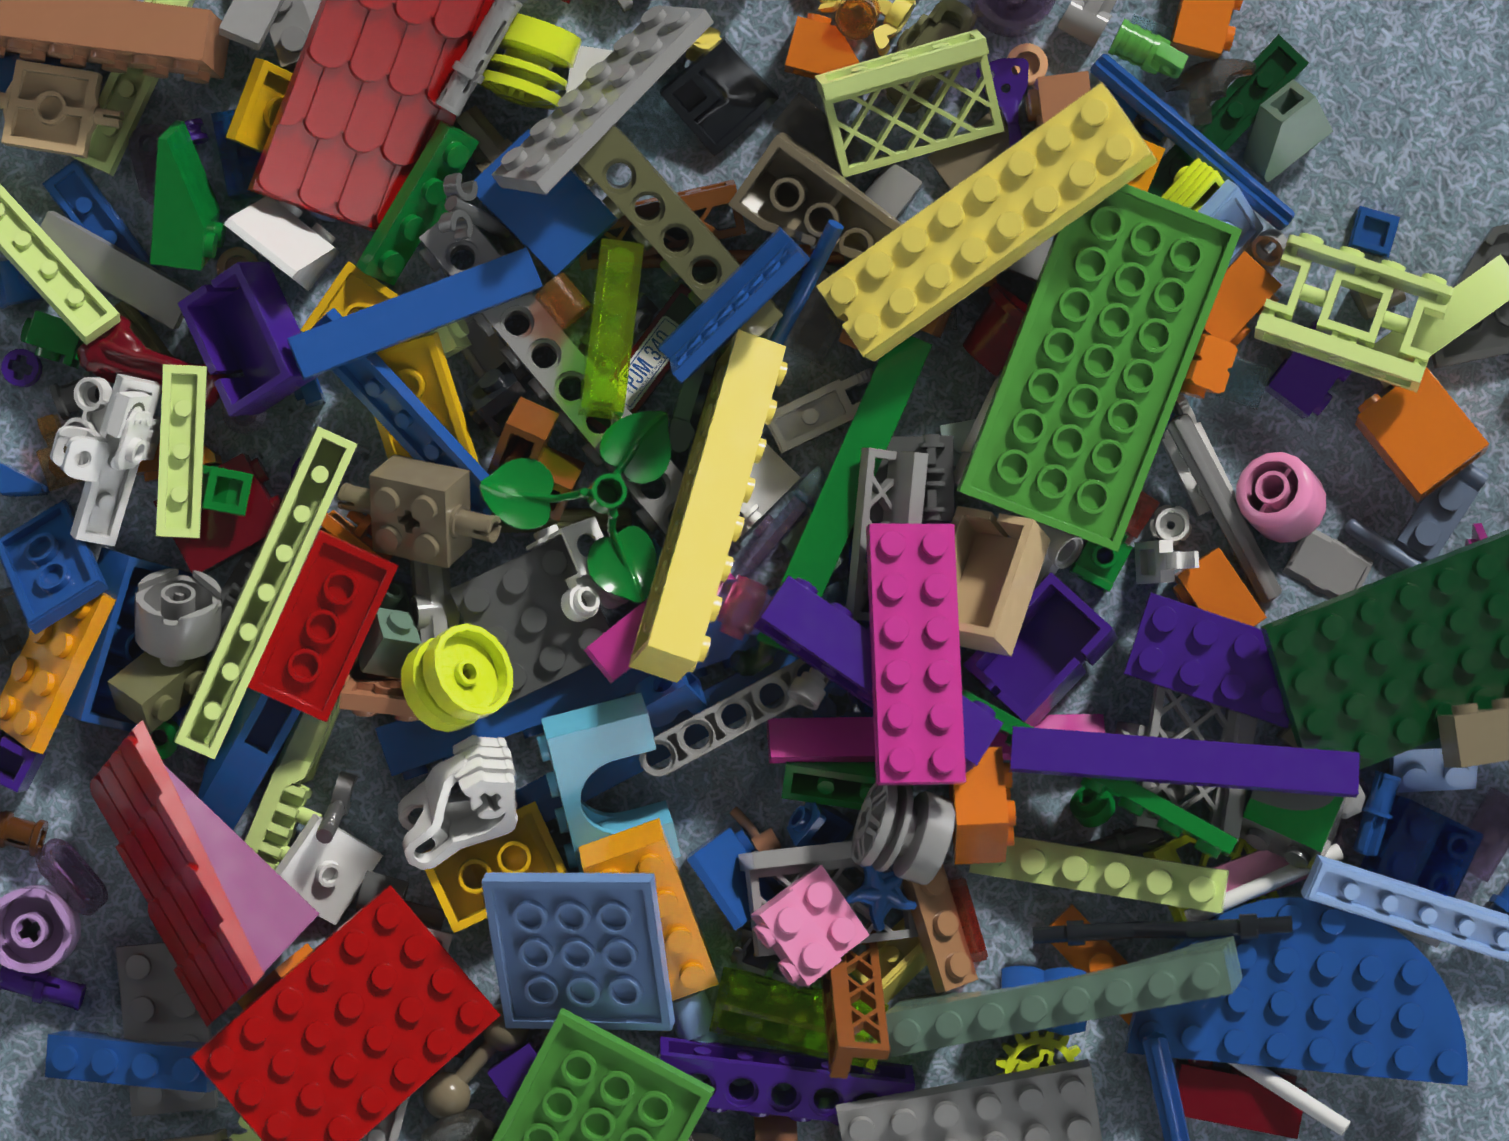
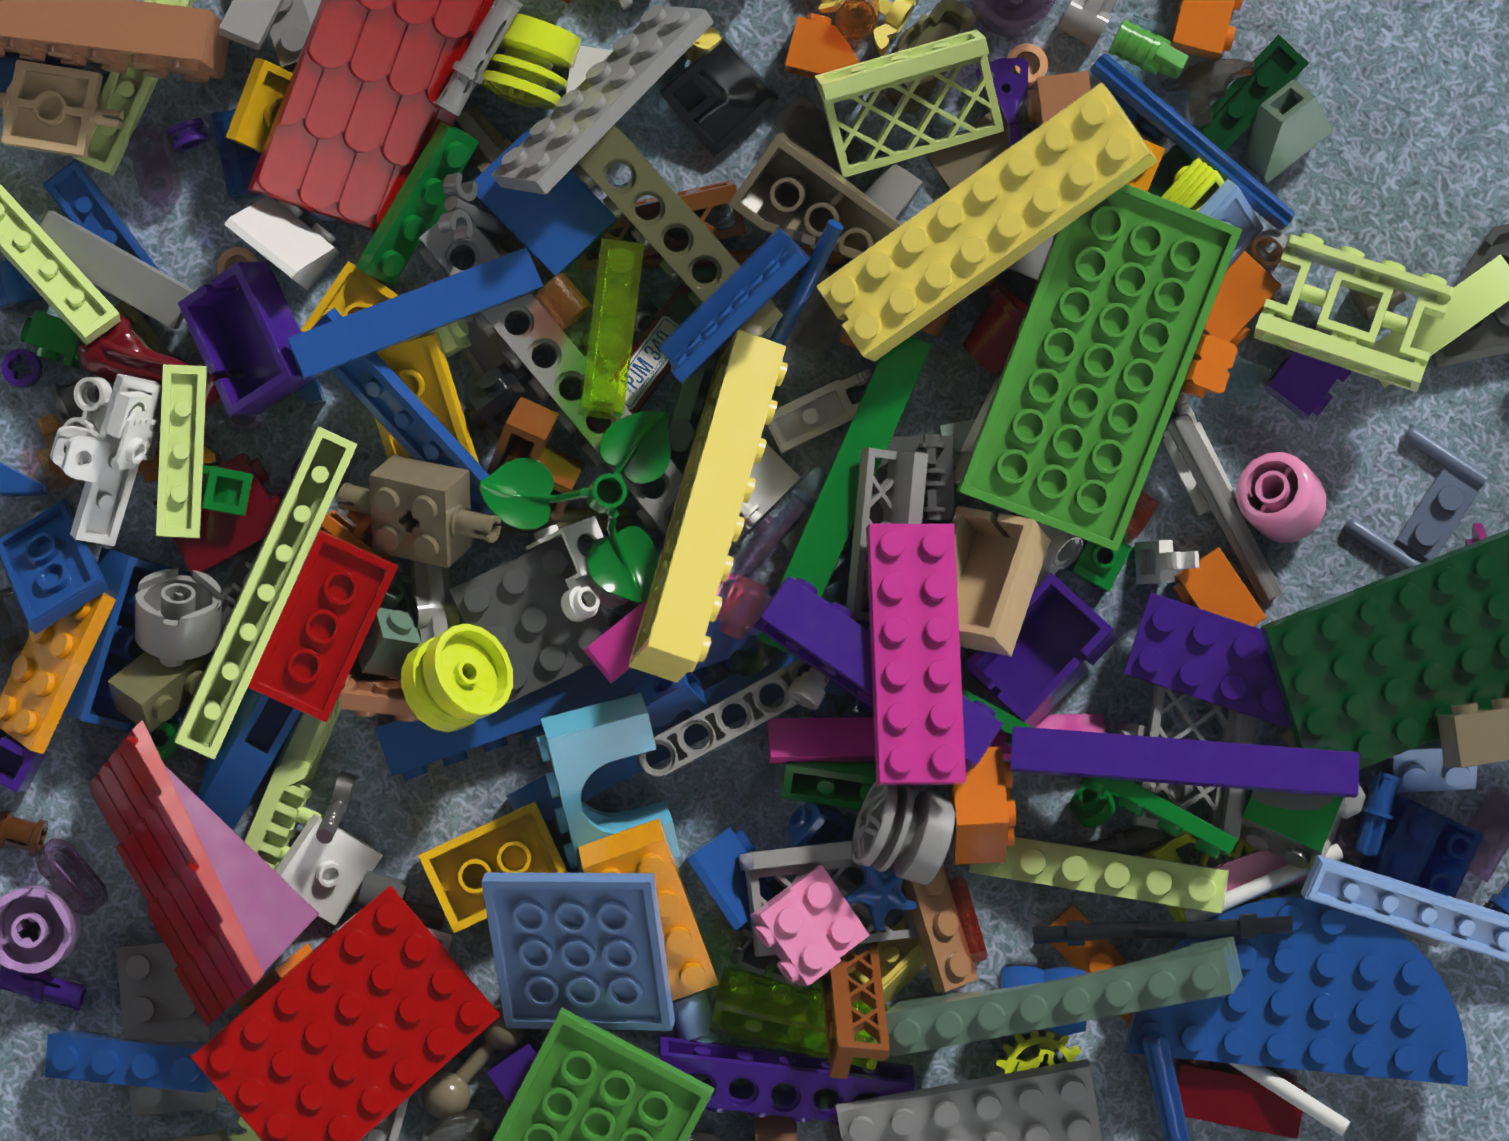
(185, 207): green slope -> none
(467, 818): white piece -> none
(762, 841): nougat hand -> none
(1179, 516): white plate -> none
(1327, 565): light grey piece -> none
(1373, 232): blue tile -> none
(1421, 435): orange brick -> none

